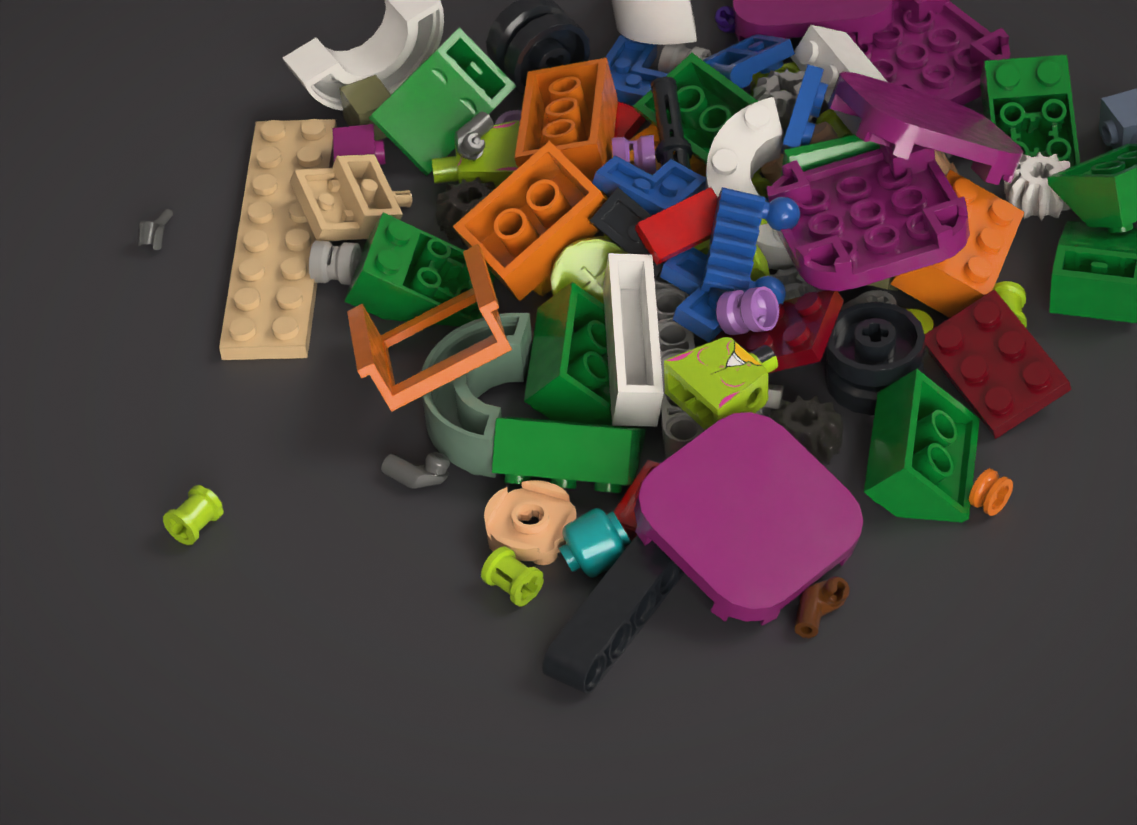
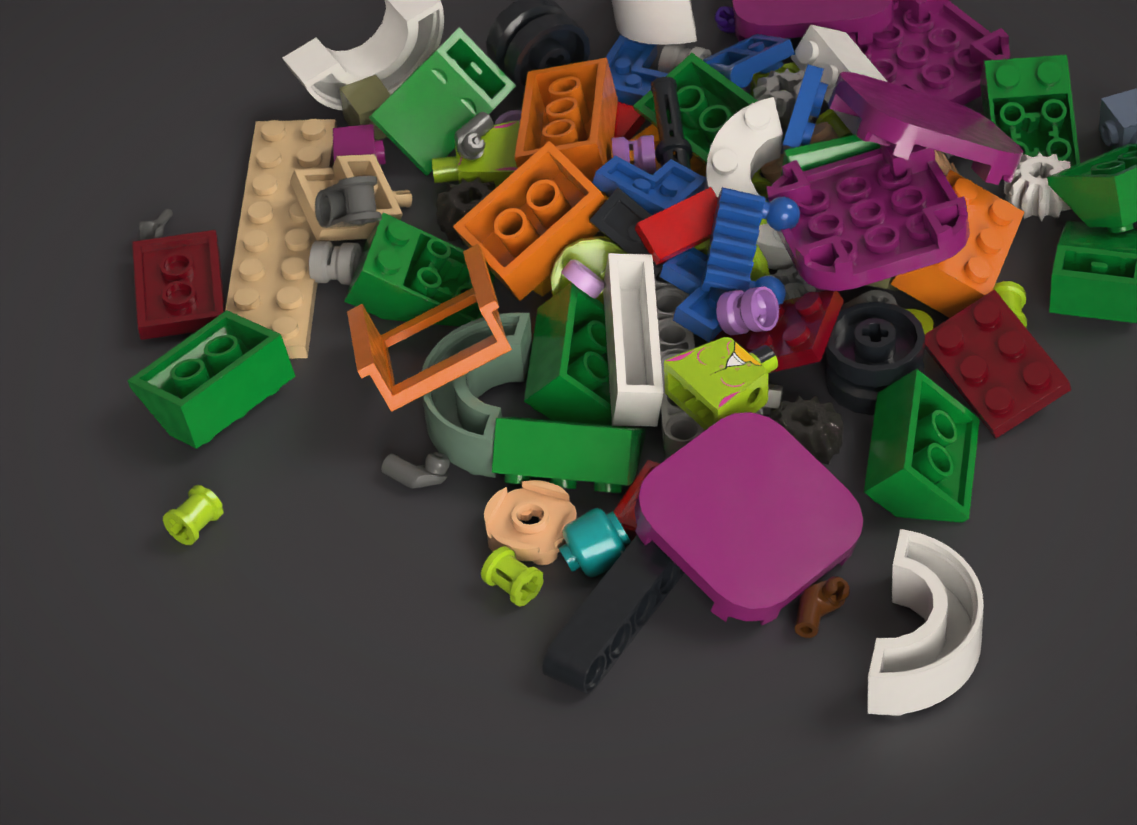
(177, 283): none -> dark red plate
(213, 378): none -> green slope
(348, 203): none -> dark grey piece
(583, 278): none -> lavender tile
(943, 652): none -> white brick
(991, 492): orange bush -> none

